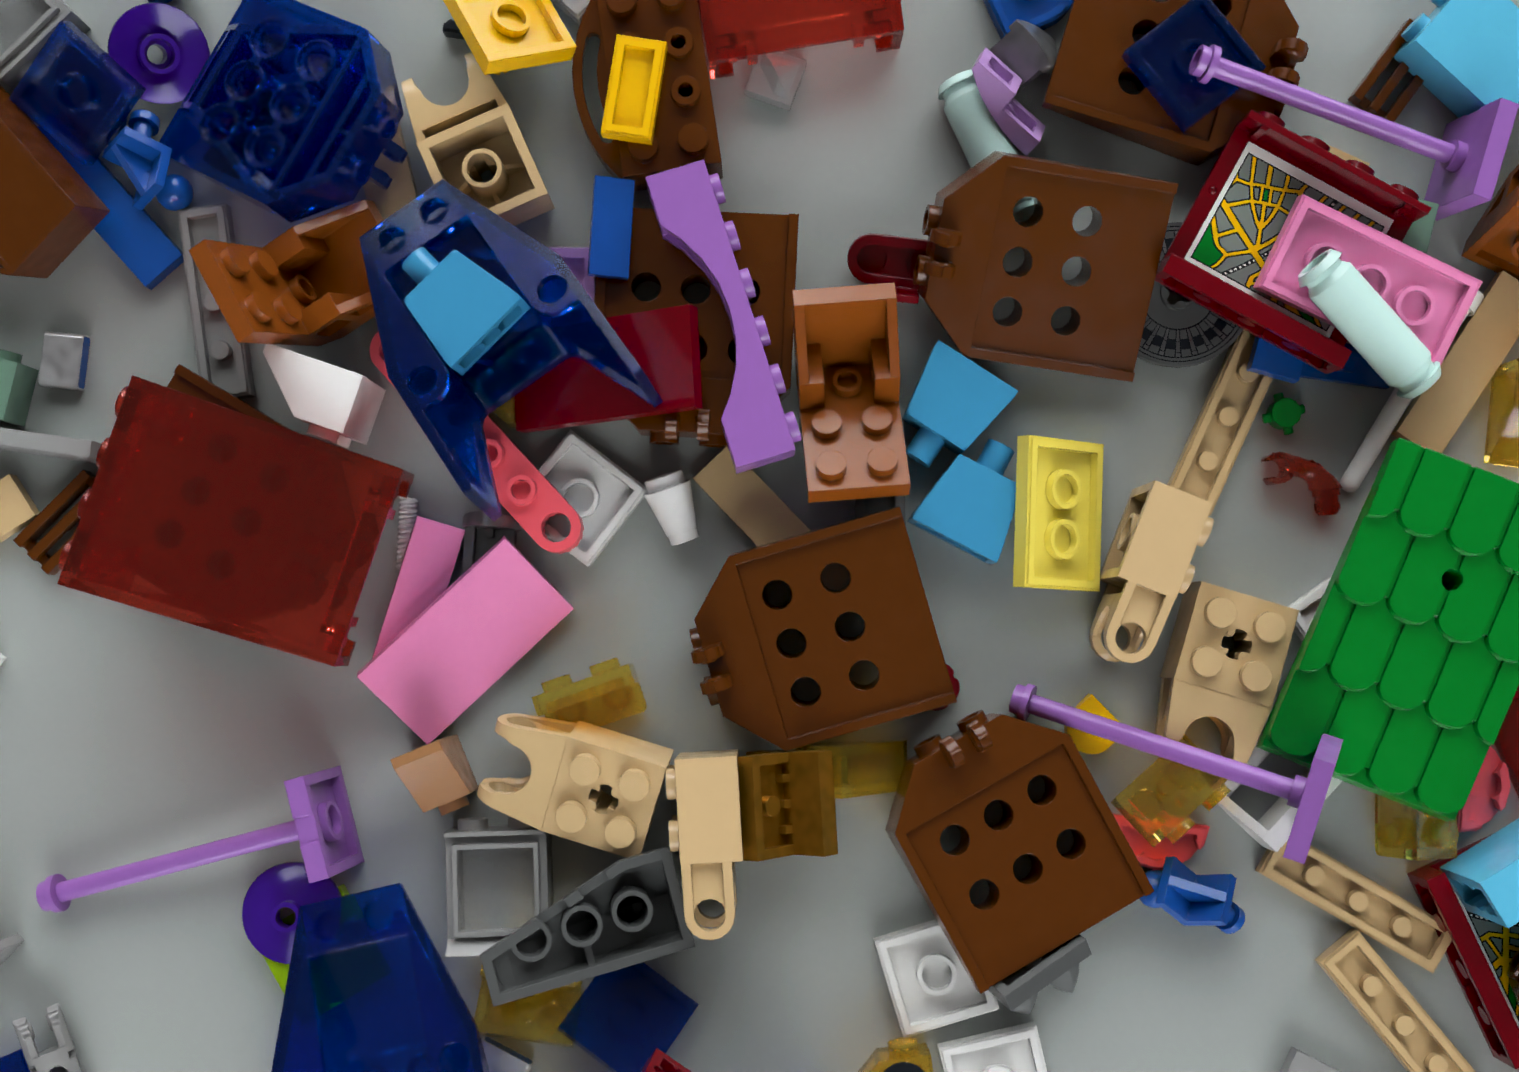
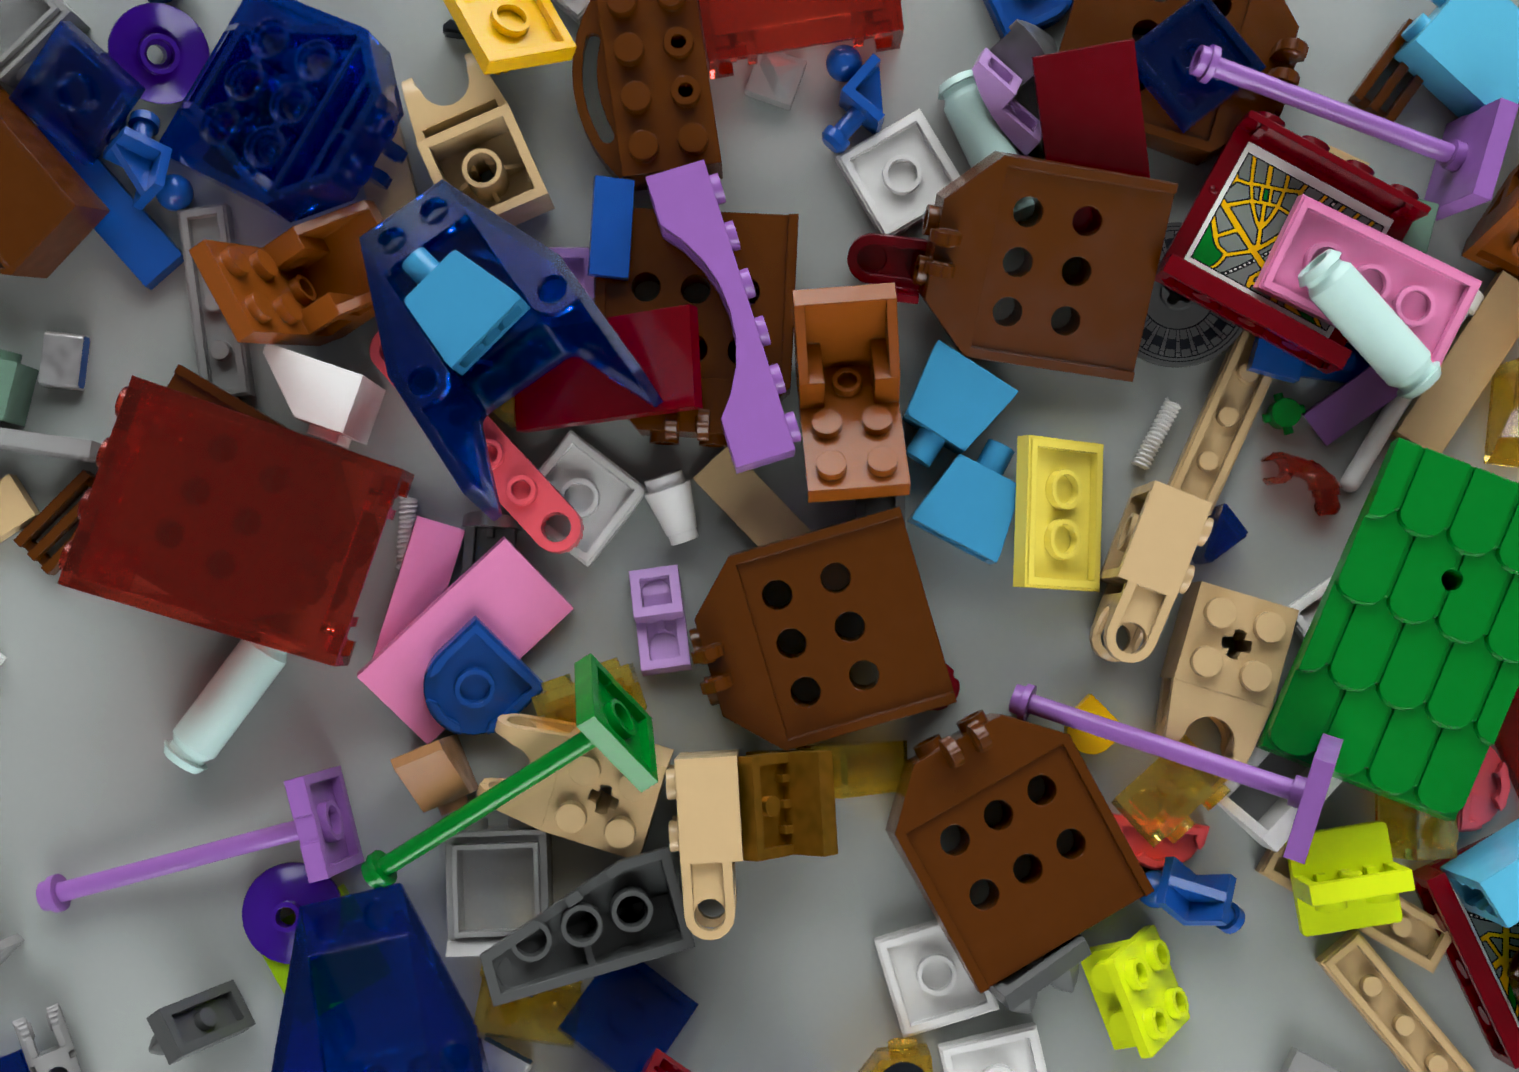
(199, 1022): none -> dark grey tile
(223, 705): none -> light aqua axle
(477, 681): none -> blue tile
(606, 720): none -> green tile
(634, 89): yellow tile -> none
(660, 620): none -> lavender slope
(859, 97): none -> blue piece
(898, 173): none -> white tile
(1092, 111): none -> dark red tile
(1137, 991): none -> neon yellow bracket
(1156, 434): none -> white piece
(1225, 534): none -> clear blue slope
(1348, 880): none -> neon yellow bracket
(1349, 405): none -> medium lavender piece

